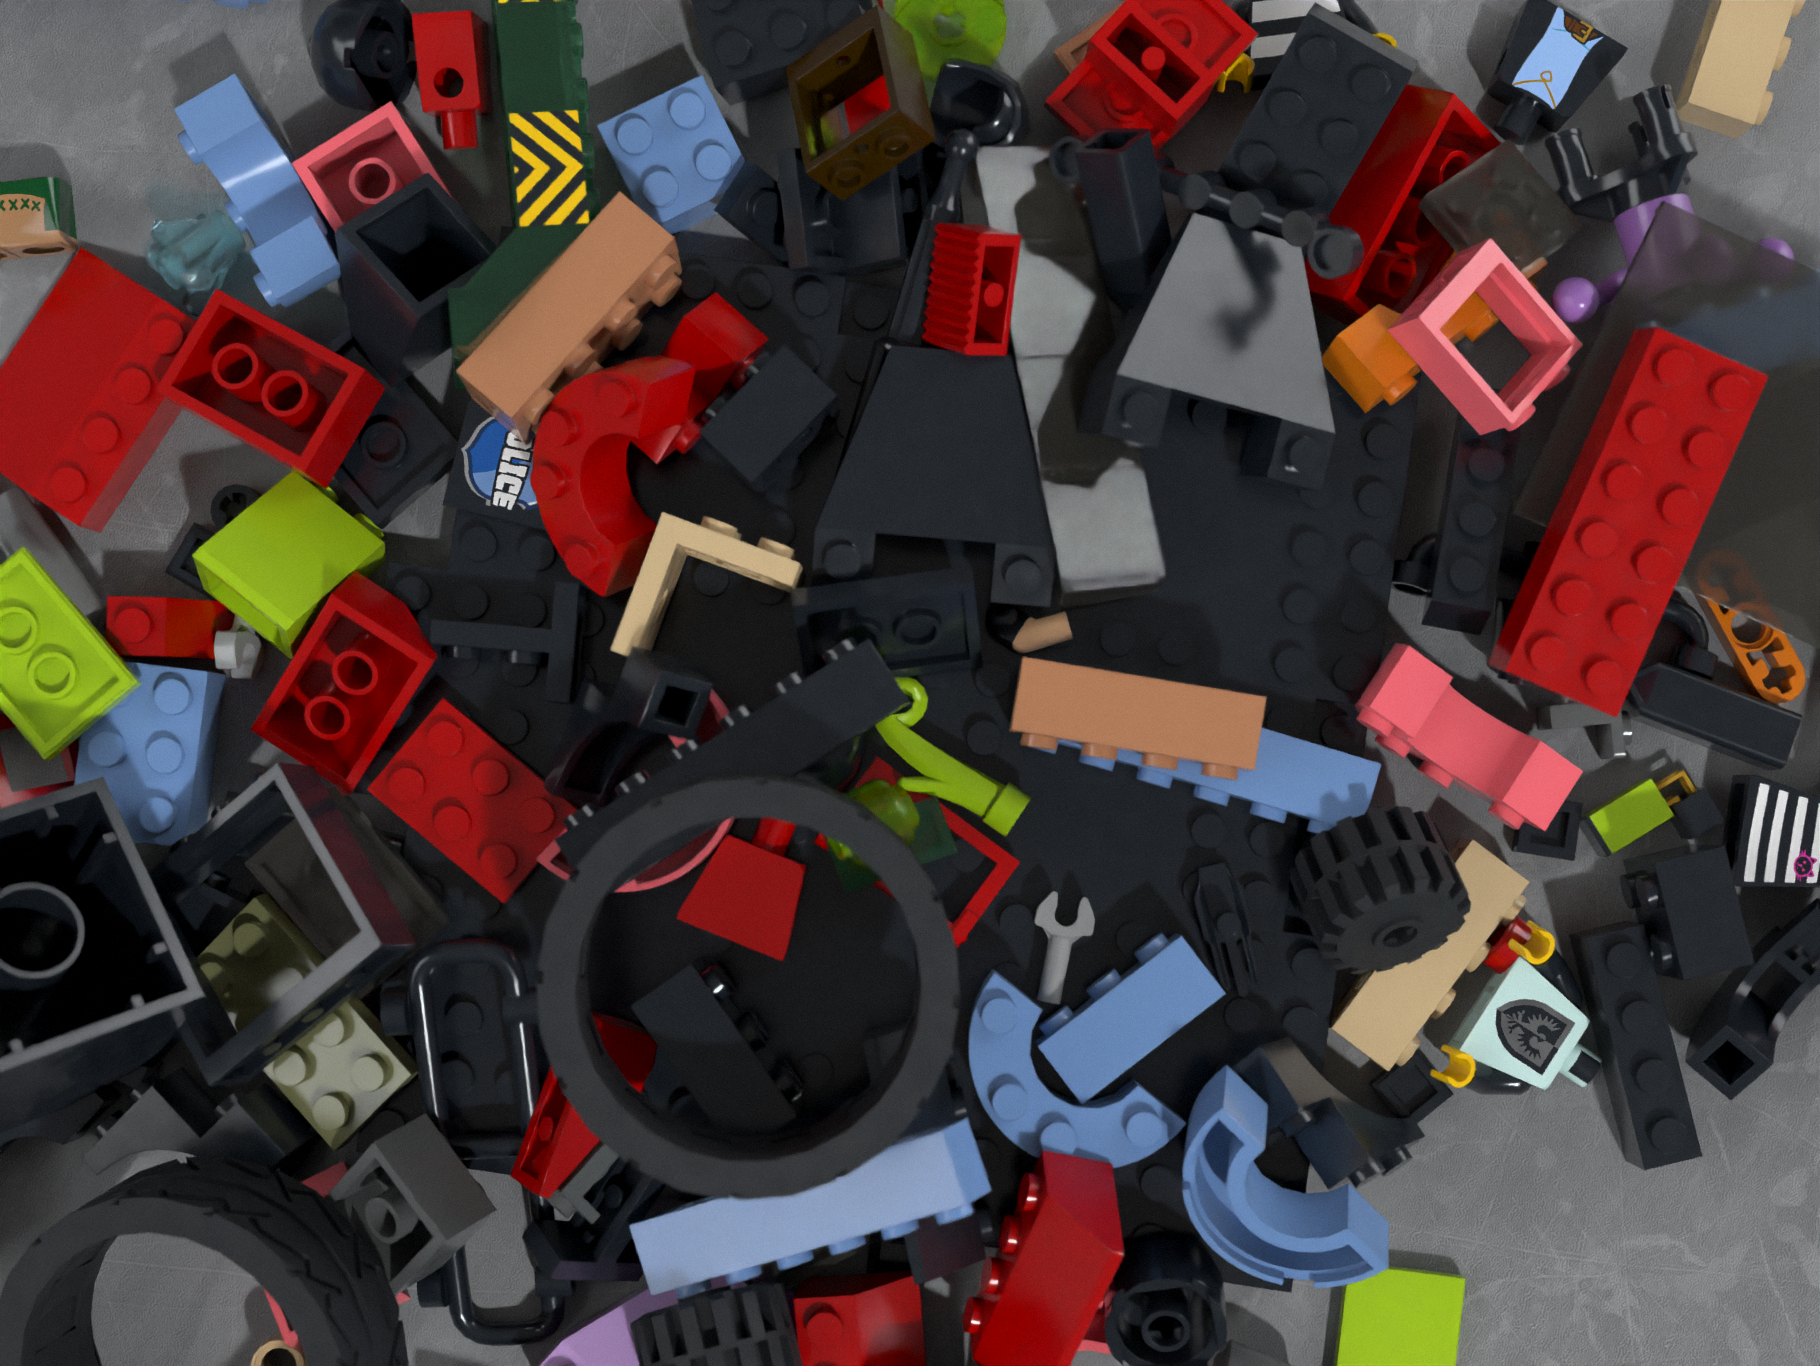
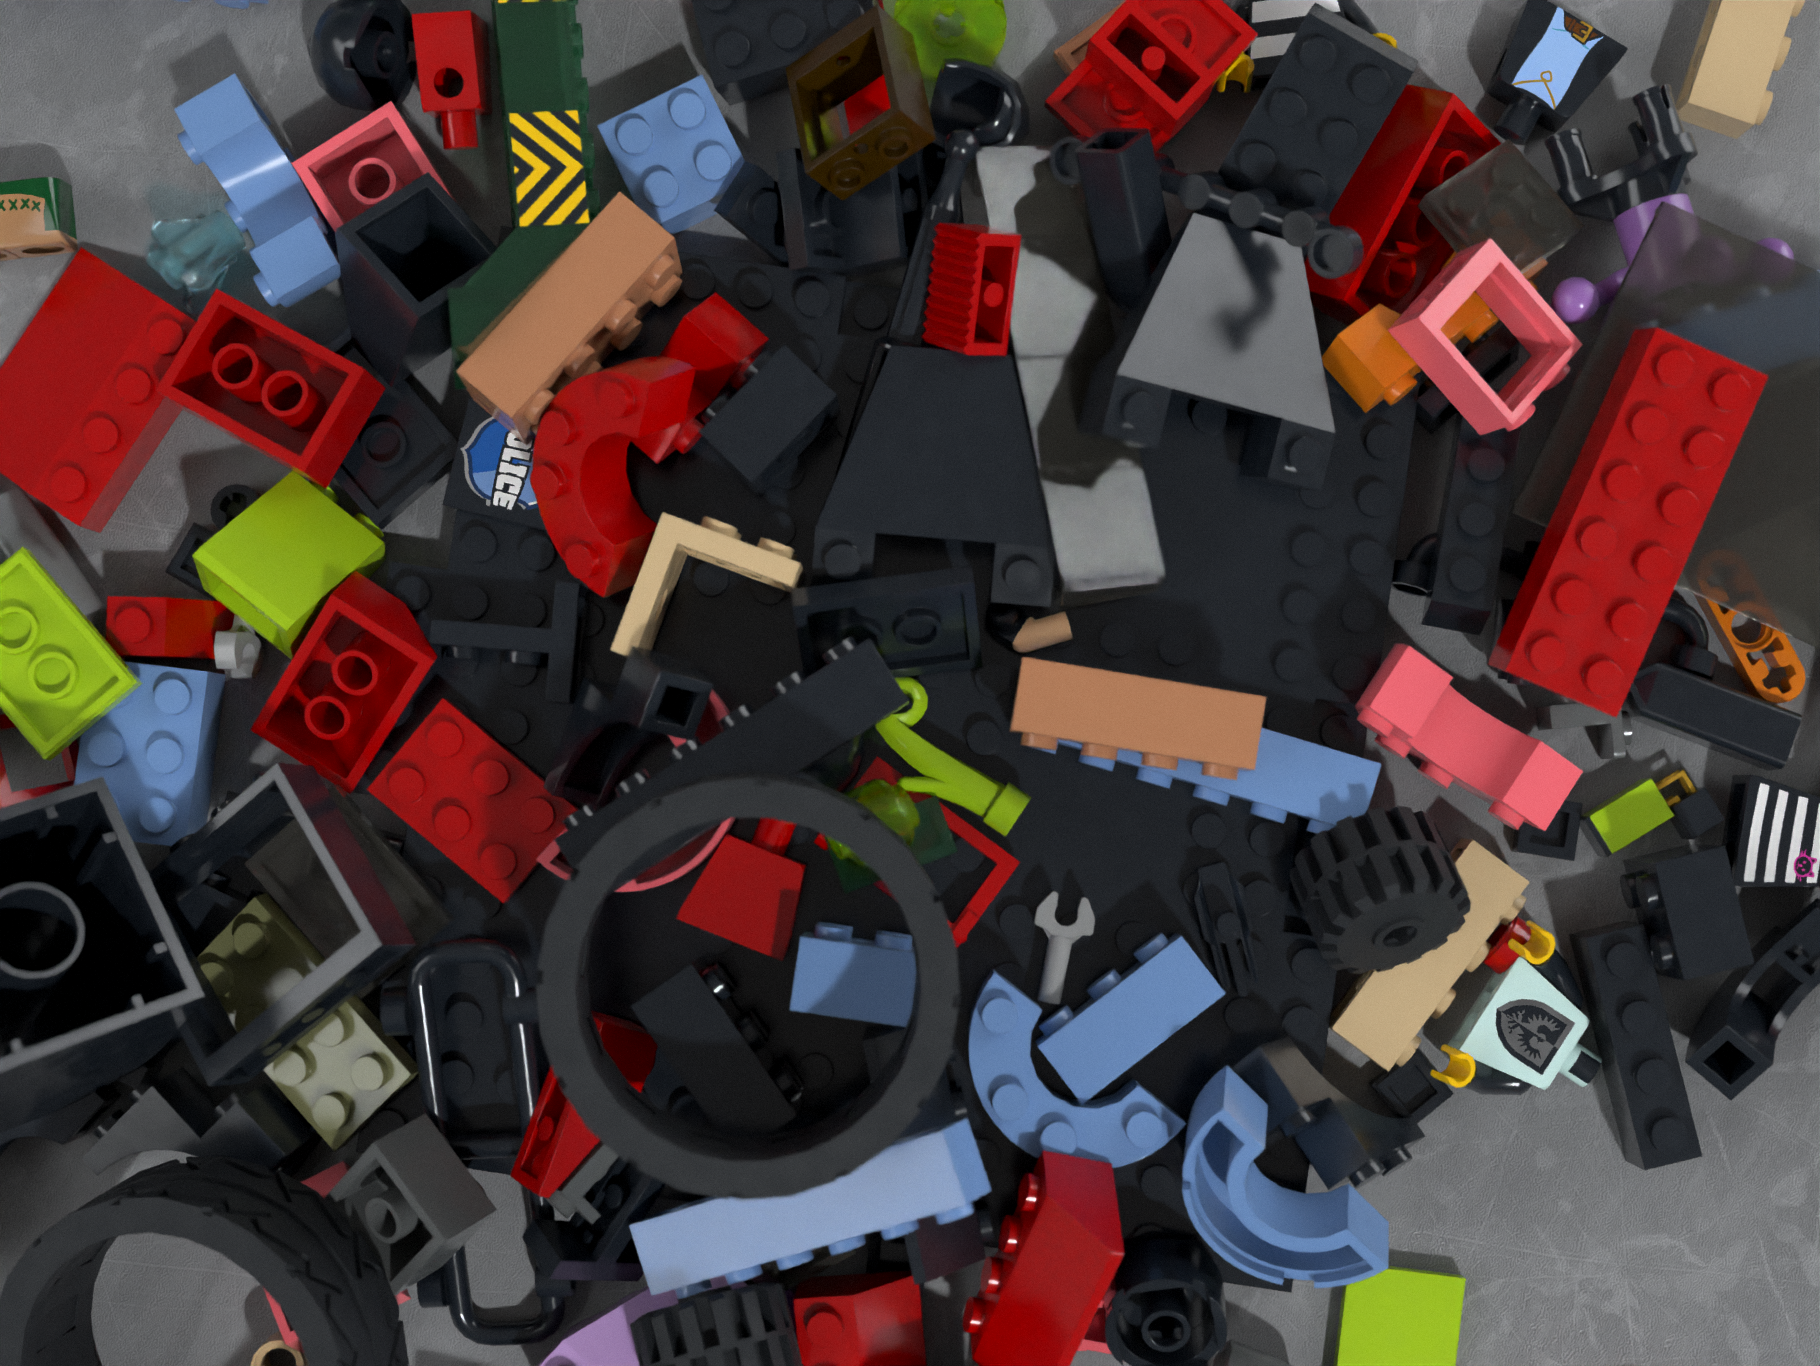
(855, 975): none -> medium blue brick
(1489, 358): none -> black plate

